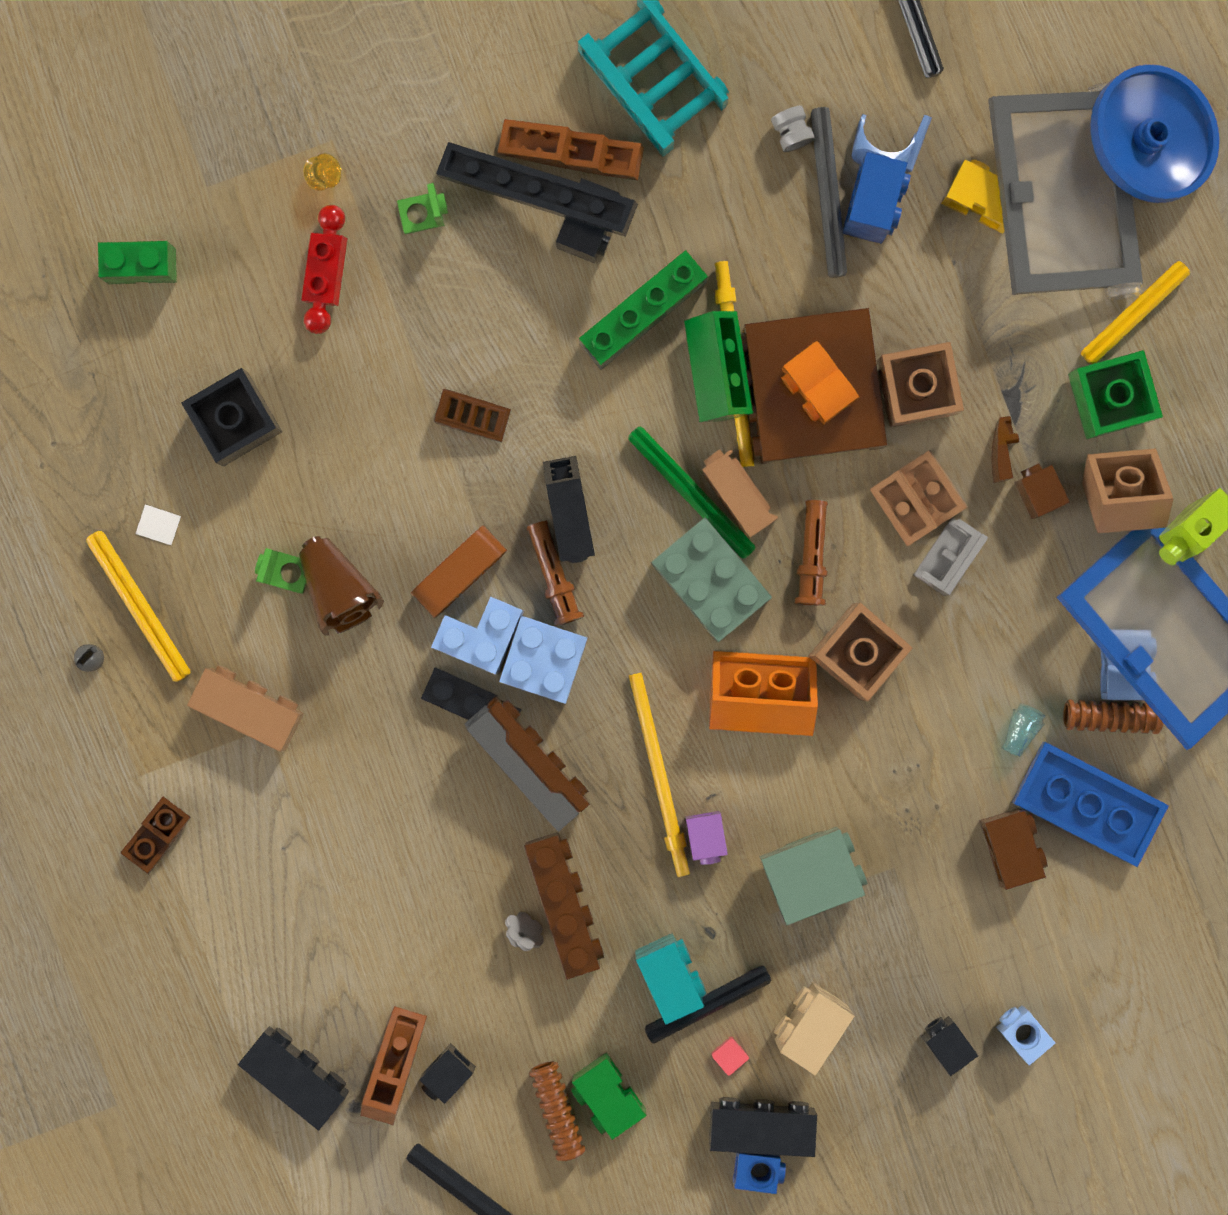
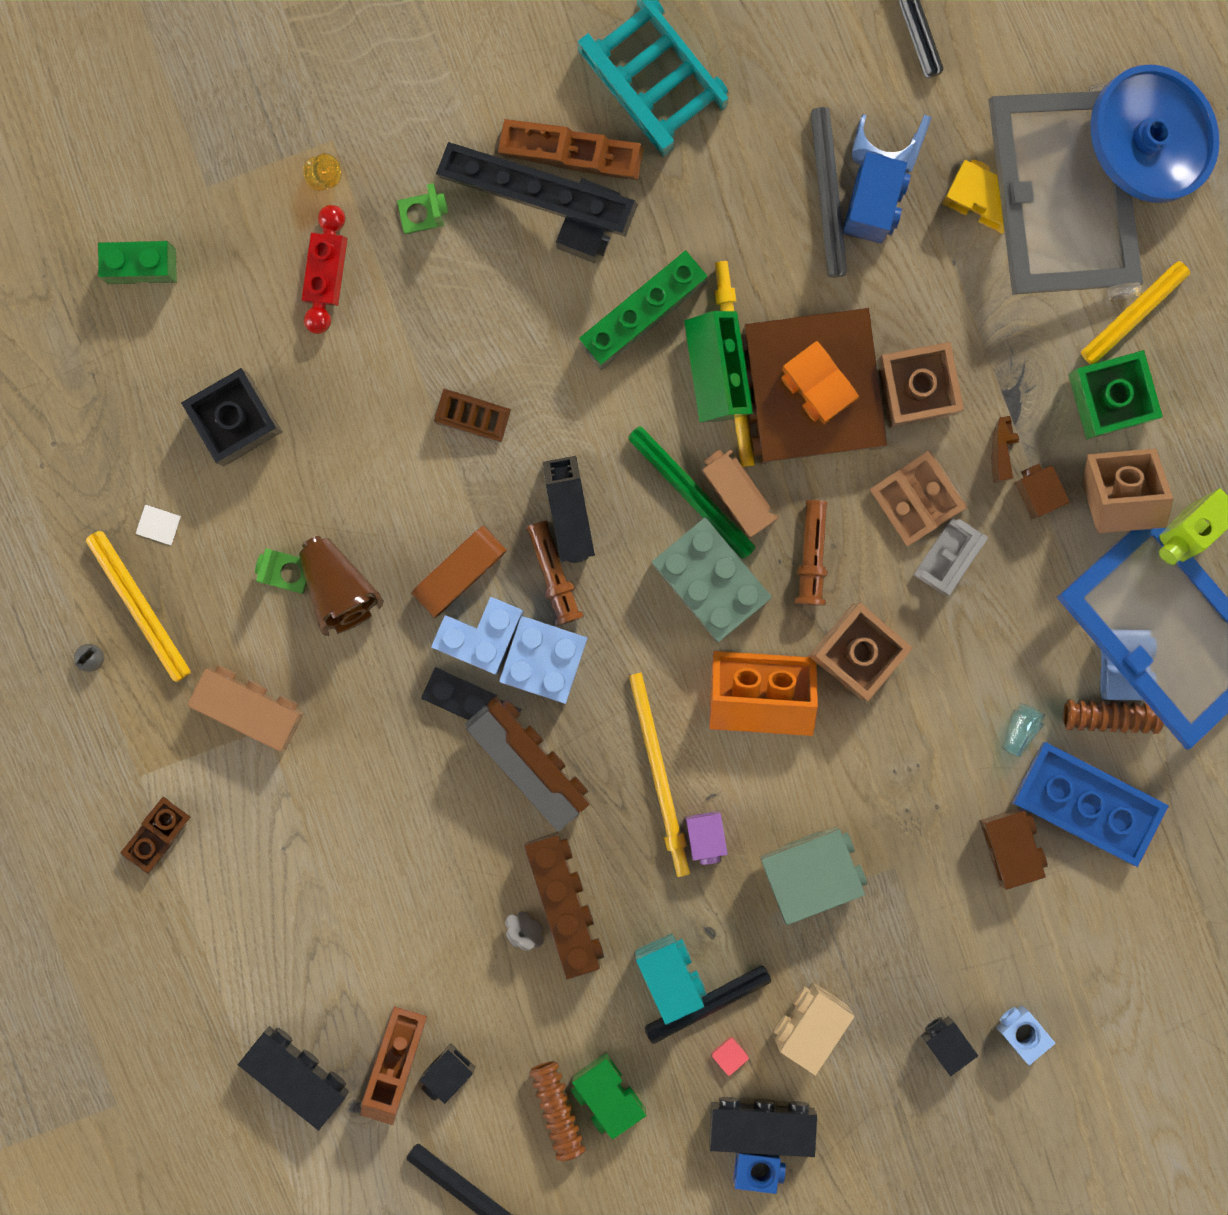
(792, 128): light grey wheel -> none

